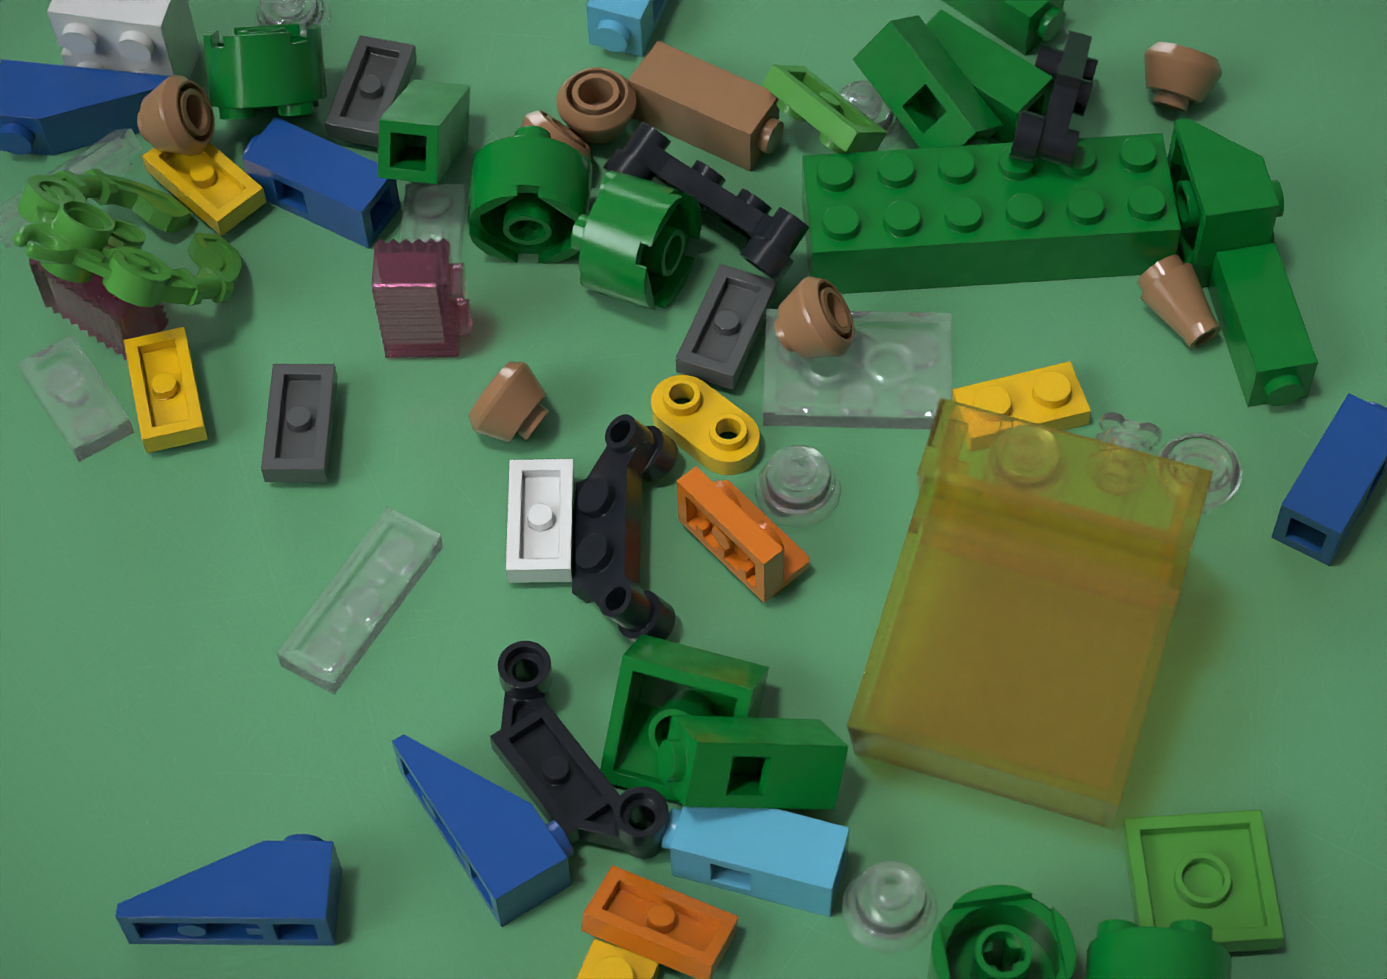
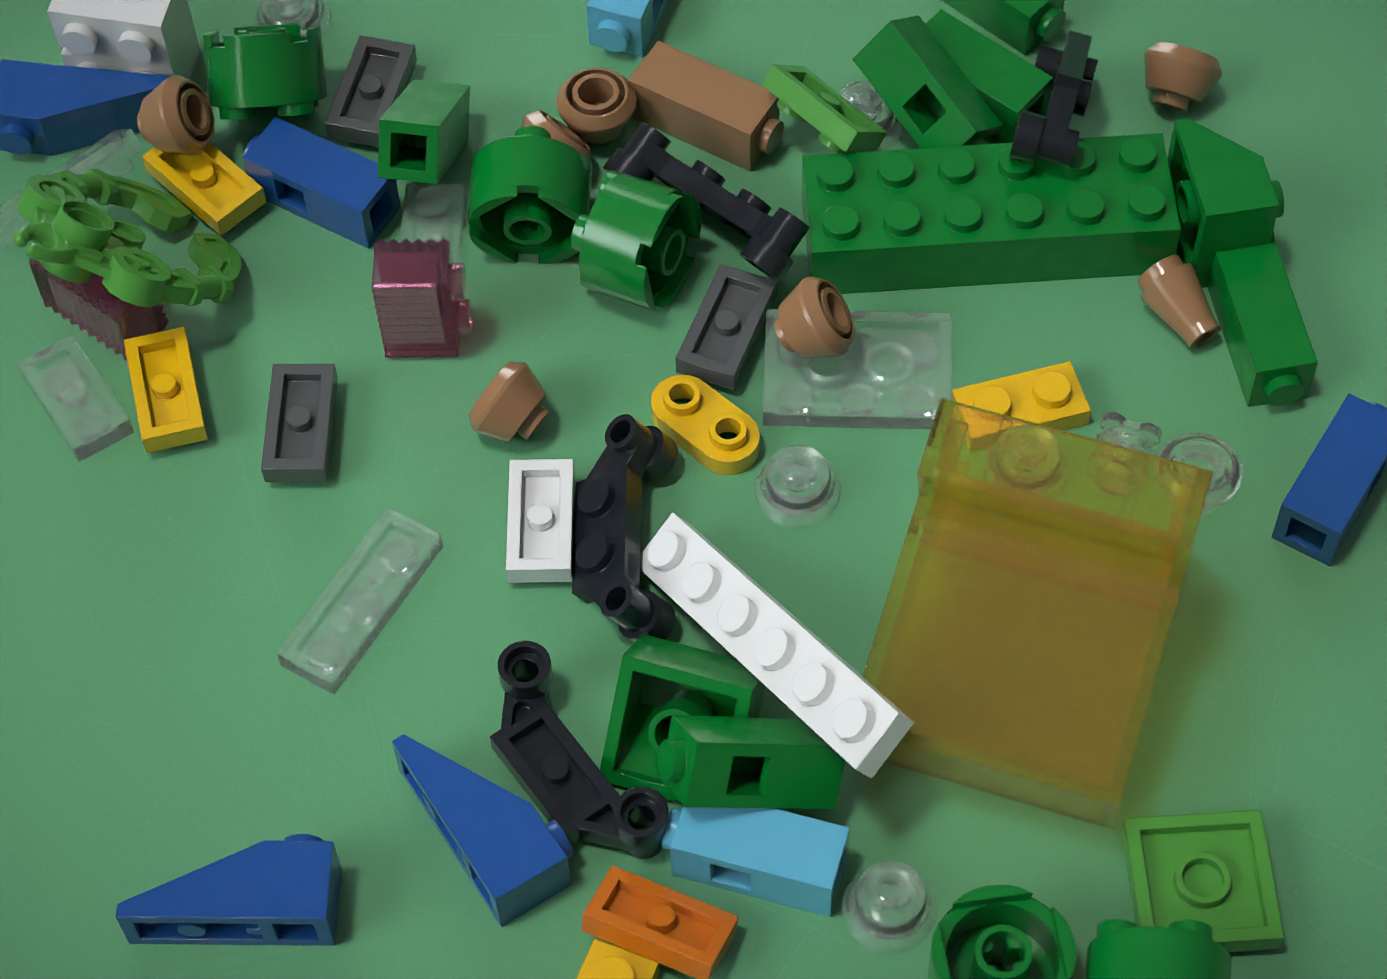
(739, 534): orange bracket -> none
(775, 646): none -> white plate

